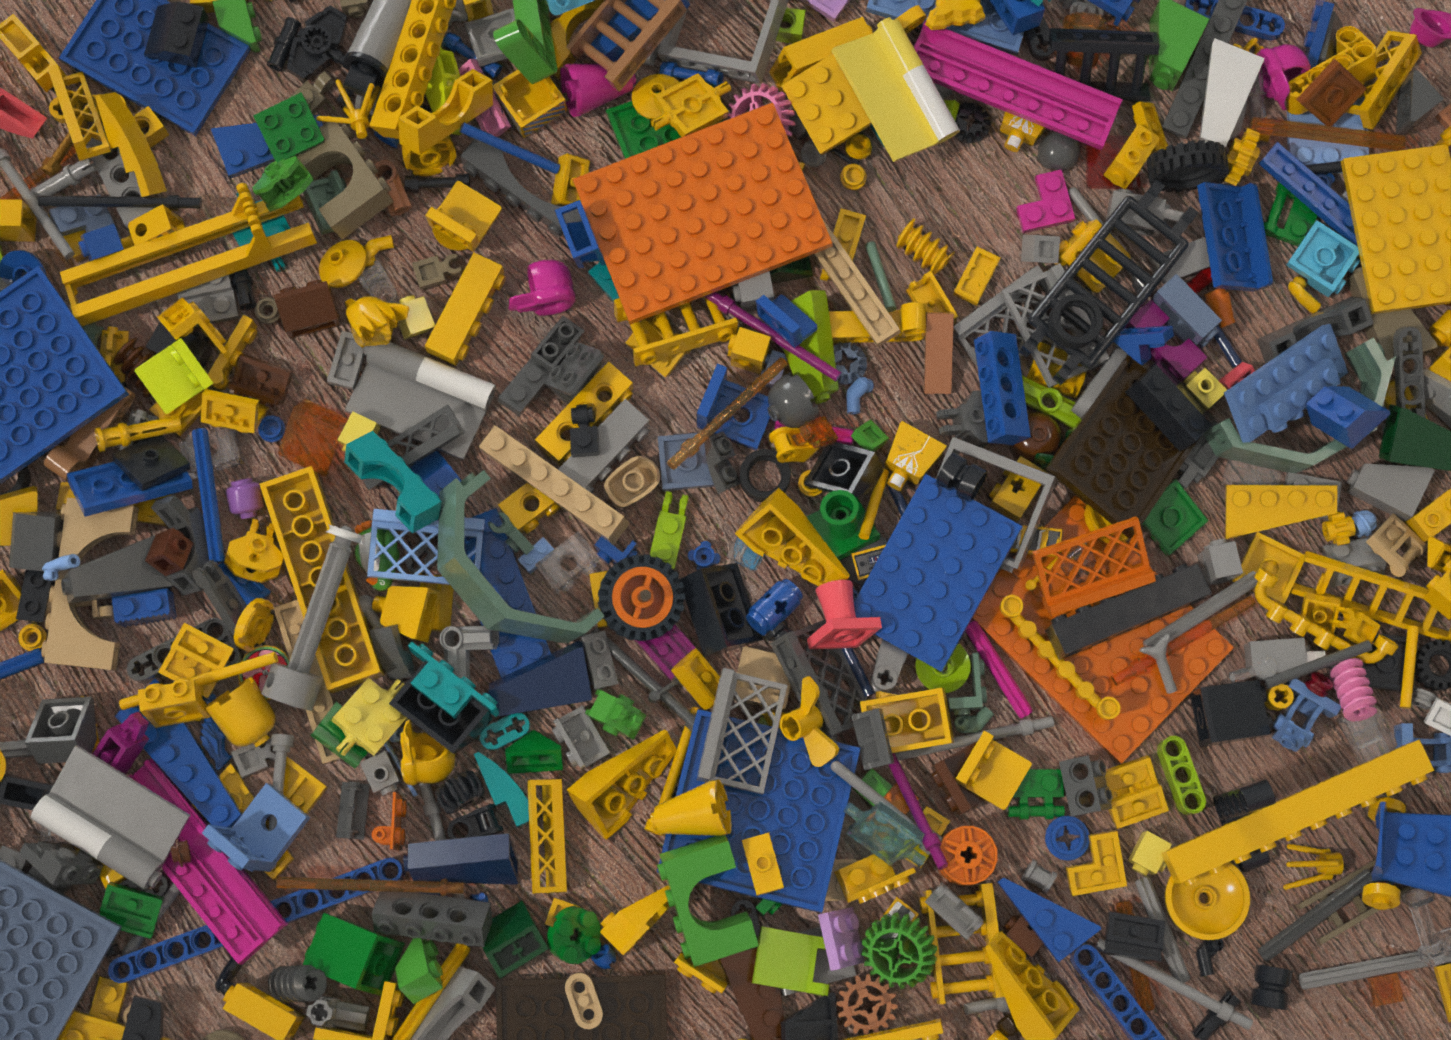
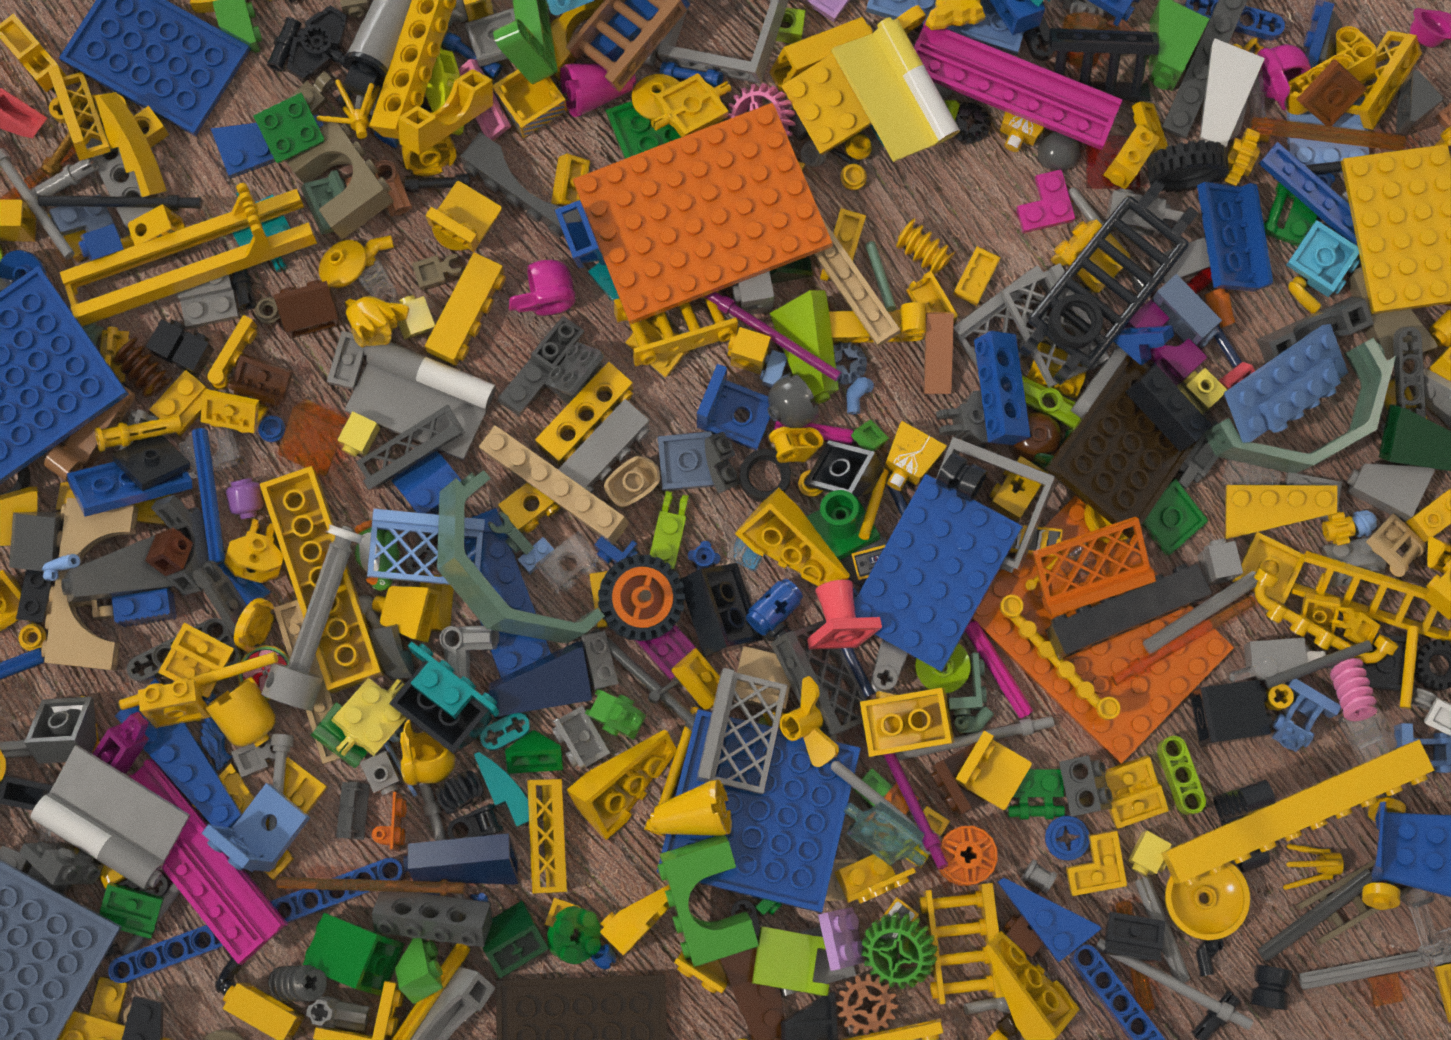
(173, 376): neon yellow bracket -> none
(177, 33): black slope -> none
(181, 319): yellow bracket -> none
(181, 852): reddish brown plate -> none
(282, 182): bright green hinge -> none
(373, 459): teal arch -> none
(509, 148): blue bar -> none
(585, 439): black plate -> none
(586, 1000): tan plate -> none
(691, 446): clear orange bar -> none
(762, 864): yellow plate -> none
(785, 319): blue panel -> none
(817, 432): clear orange plate -> none
(872, 739): dark grey hinge -> none
(954, 911): light grey hinge -> none
(1040, 248): light grey brick -> none
(1158, 652): light grey piece -> none
(1319, 684): dark red bush -> none
(1345, 414): blue slope -> none

